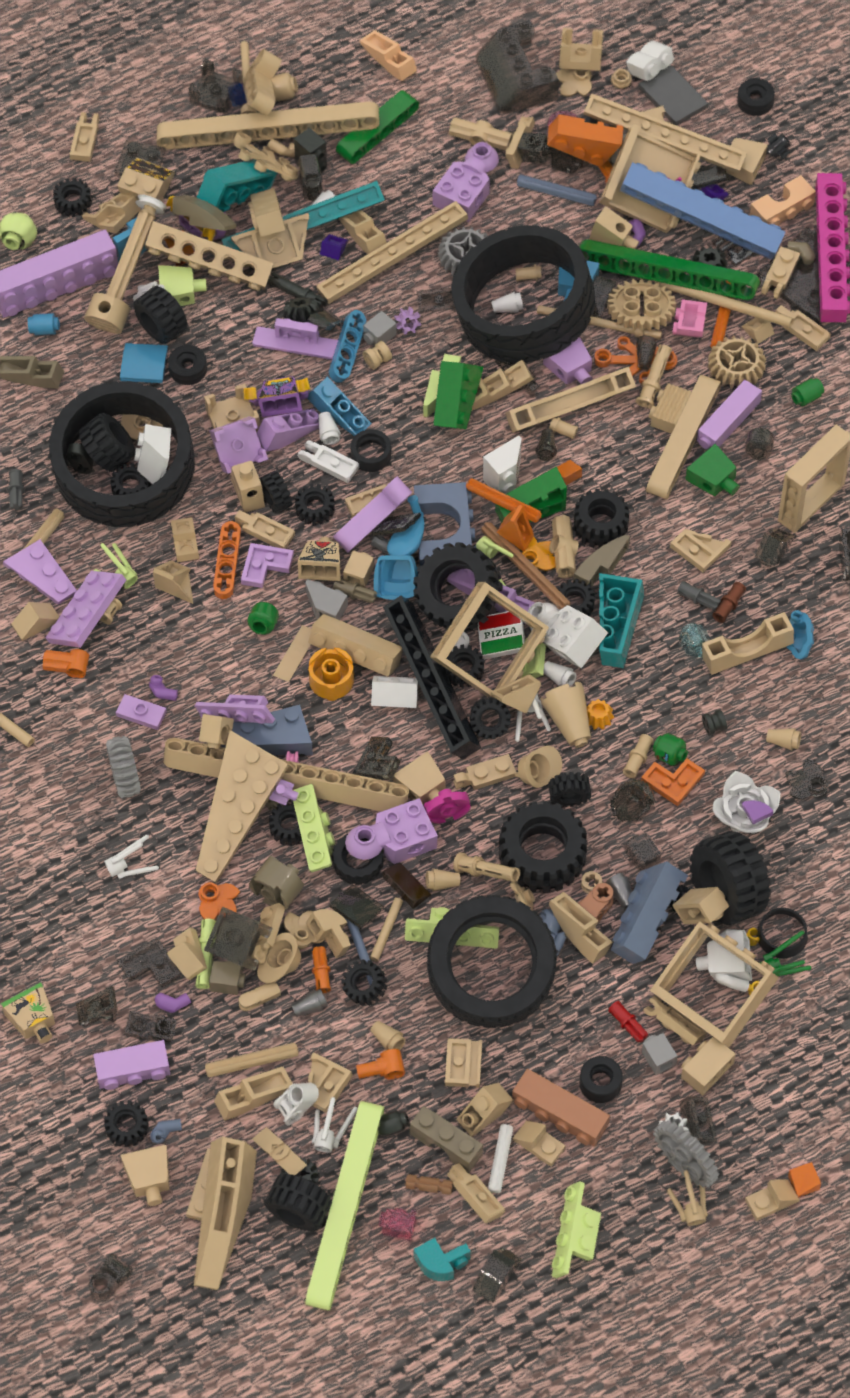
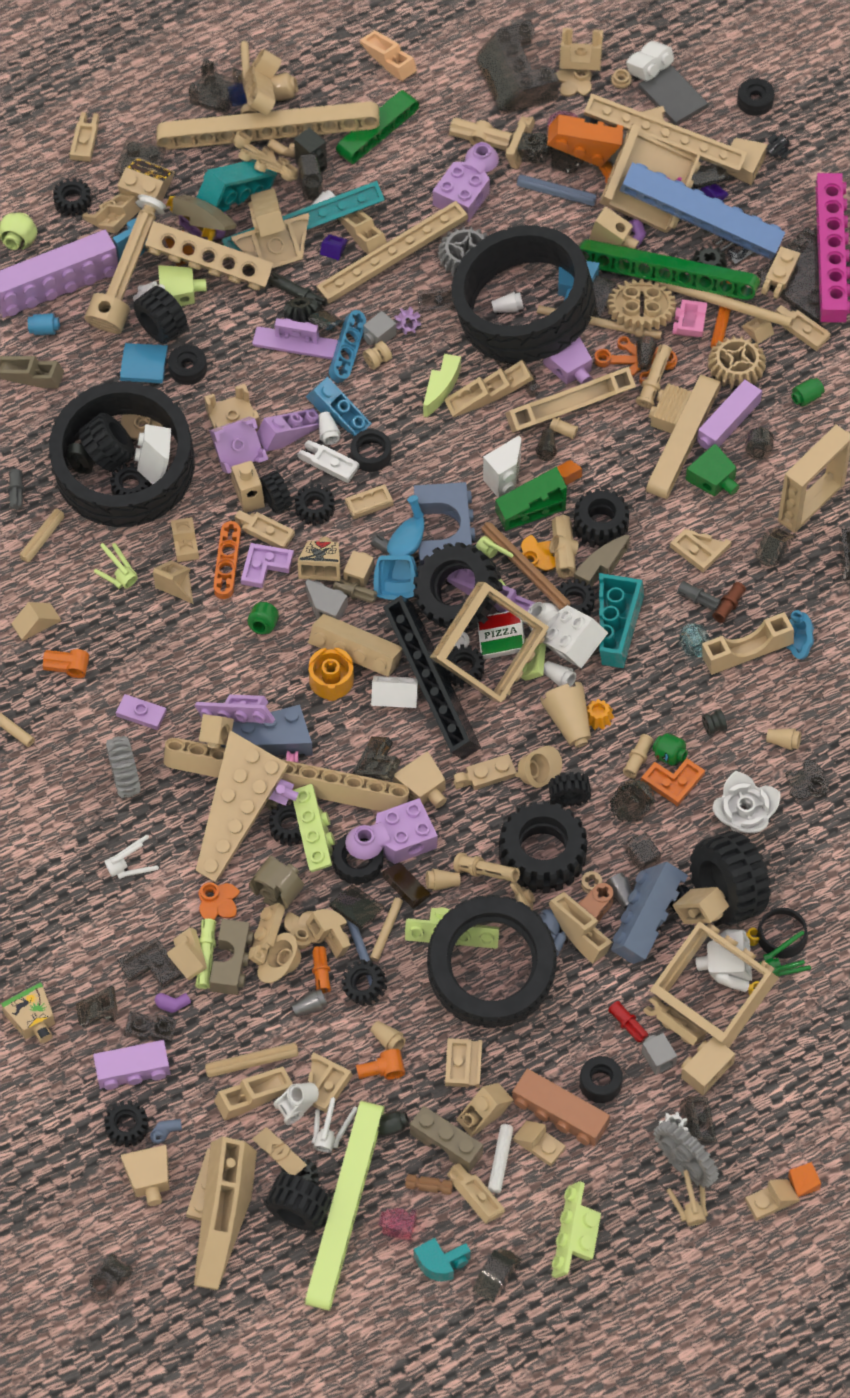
(42, 571): lavender wing -> none
(85, 608): lavender plate -> none
(107, 617): tan bush -> none
(159, 689): medium lavender arm -> none
(236, 937): clear smoke panel -> none
(259, 996): tan bar -> none
(279, 395): medium lavender torso -> none
(294, 655): tan piece -> none
(372, 514): lavender beam -> none
(396, 524): clear smoke piece -> none
(447, 805): dark pink plate -> none
(456, 394): green wedge -> none
(489, 704): black tyre -> none
(501, 499): orange axle -> none
(517, 528): orange slope -> none
(518, 693): tan slope -> none
(528, 273): tan pin -> none
(536, 707): white plant -> none
(756, 810): medium lavender tile -> none
(798, 197): light nougat arch -> none
(804, 249): dark tan arm -> none

